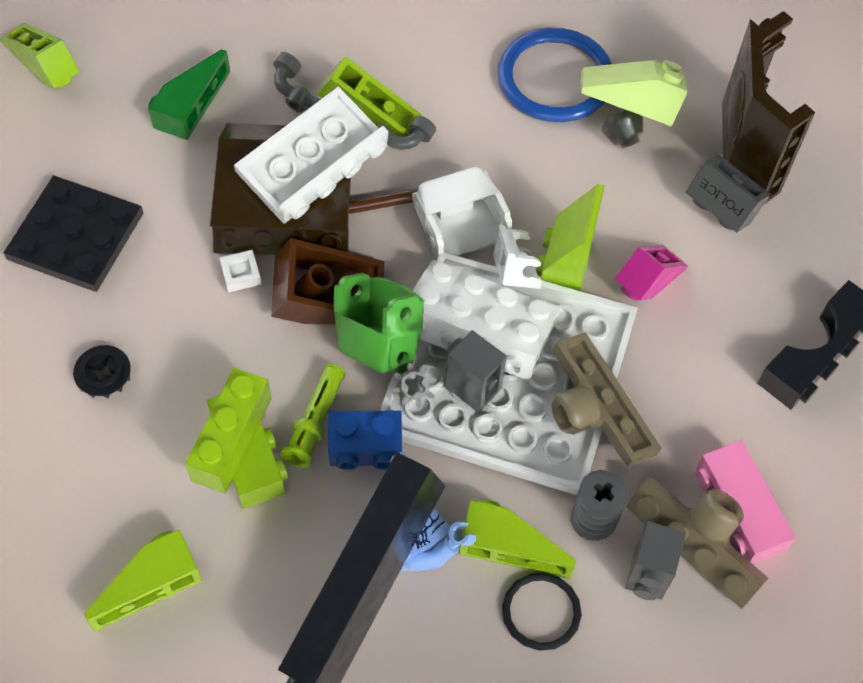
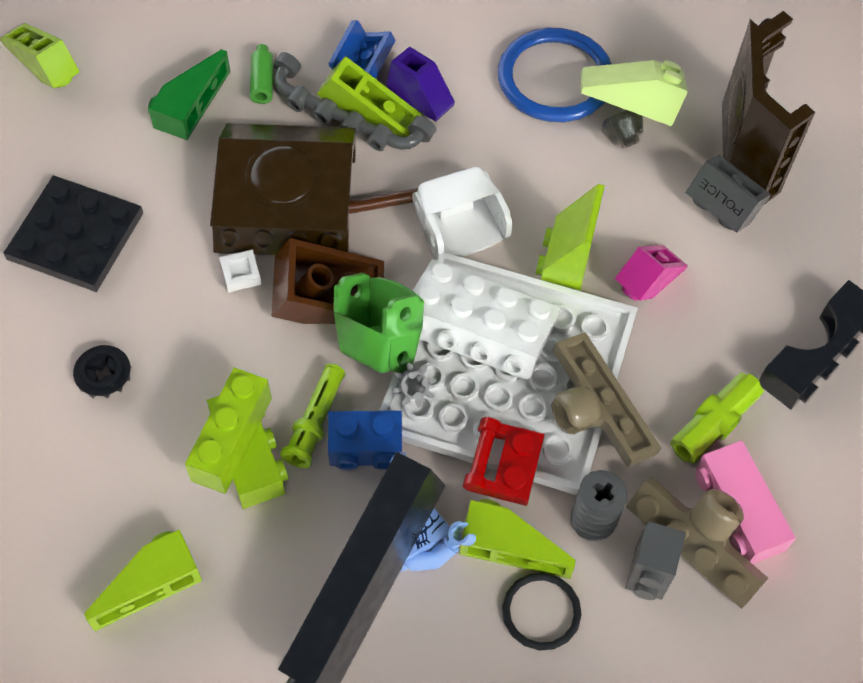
(261, 75): none -> bright green cylinder
(312, 155): white bracket -> none
(363, 48): none -> blue bracket
(419, 84): none -> dark purple slope
(475, 370): dark grey brick -> none
(515, 264): white hinge -> none
(516, 464): none -> red plate
(717, 417): none -> lime piece

